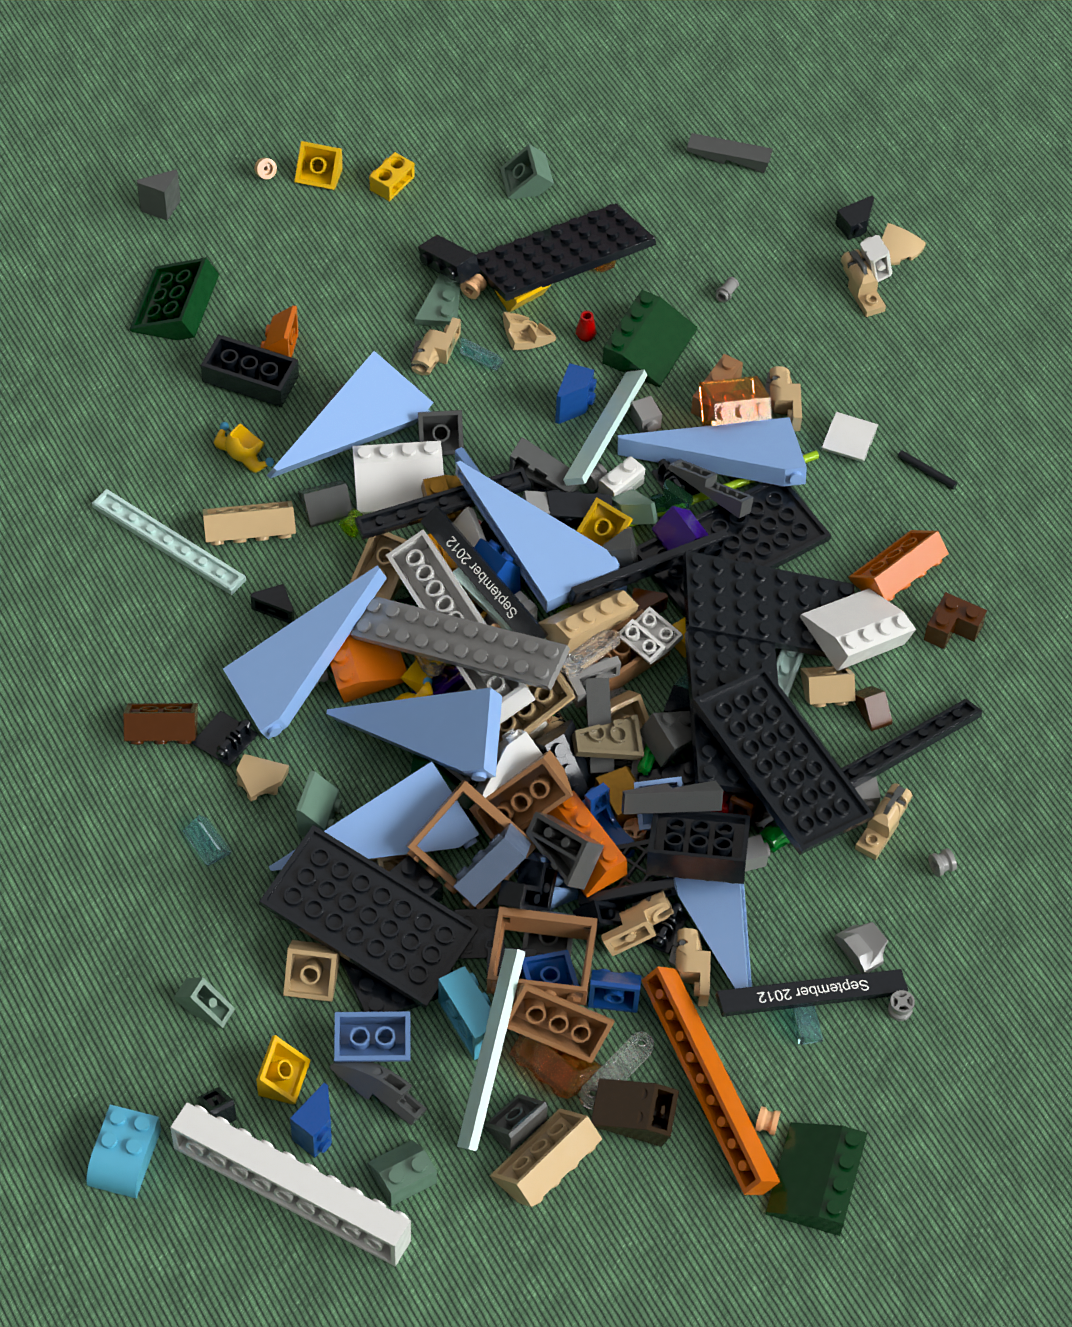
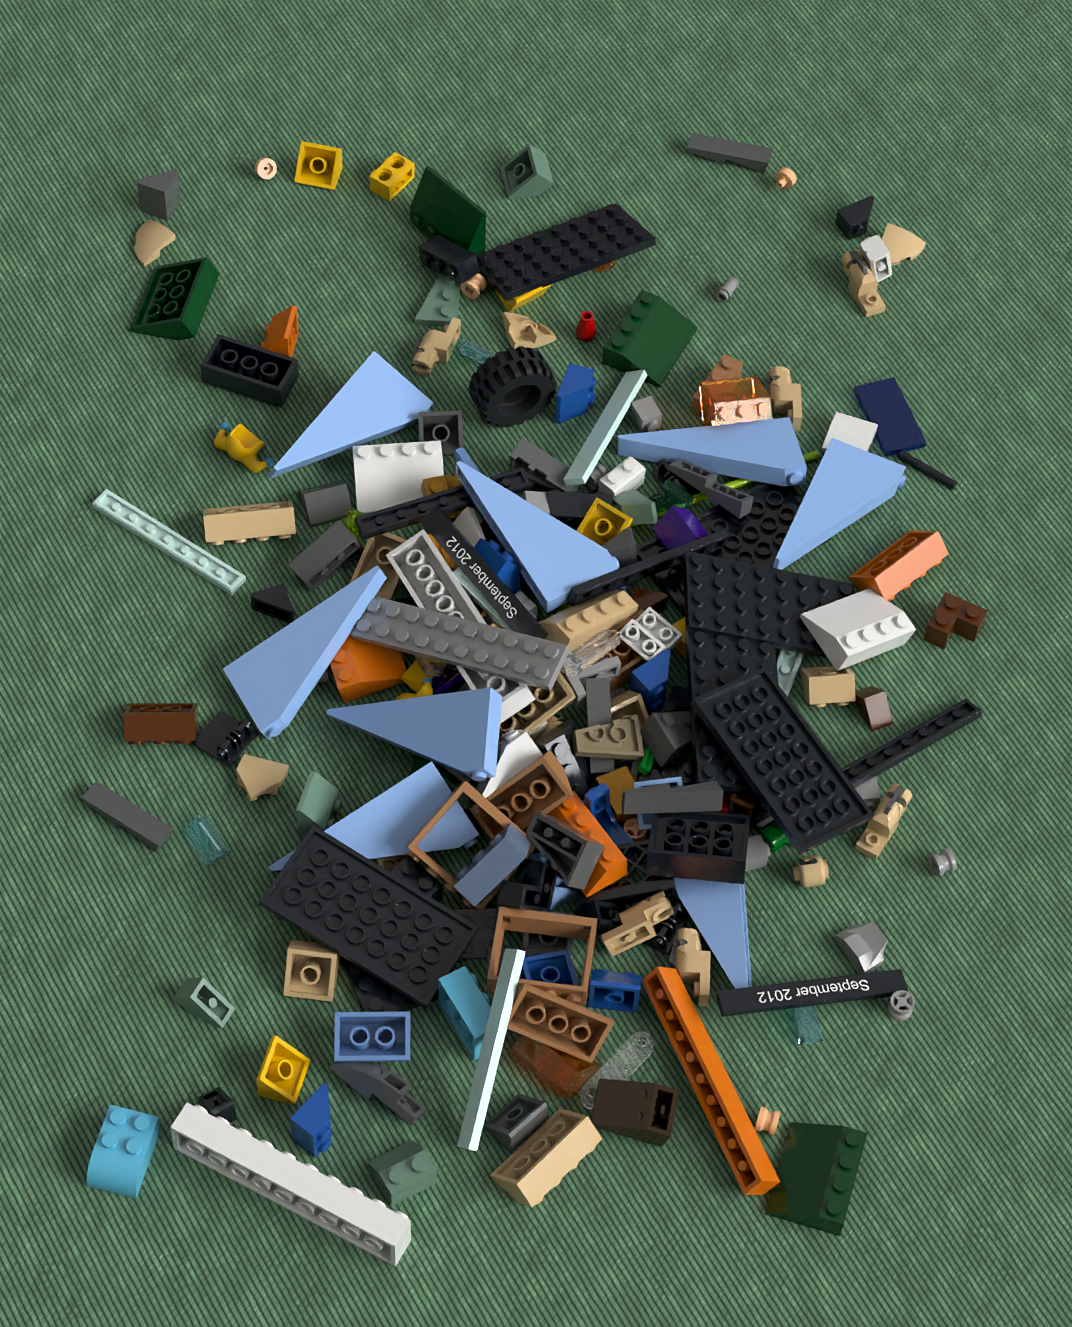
(128, 815): none -> dark grey slope
(150, 240): none -> tan brick
(326, 555): none -> dark grey wedge
(448, 212): none -> dark green slope
(512, 386): none -> black tyre
(651, 681): none -> blue slope
(785, 178): none -> light nougat tile
(811, 871): none -> tan head
(841, 492): none -> light blue slope
(887, 407): none -> clear blue tile

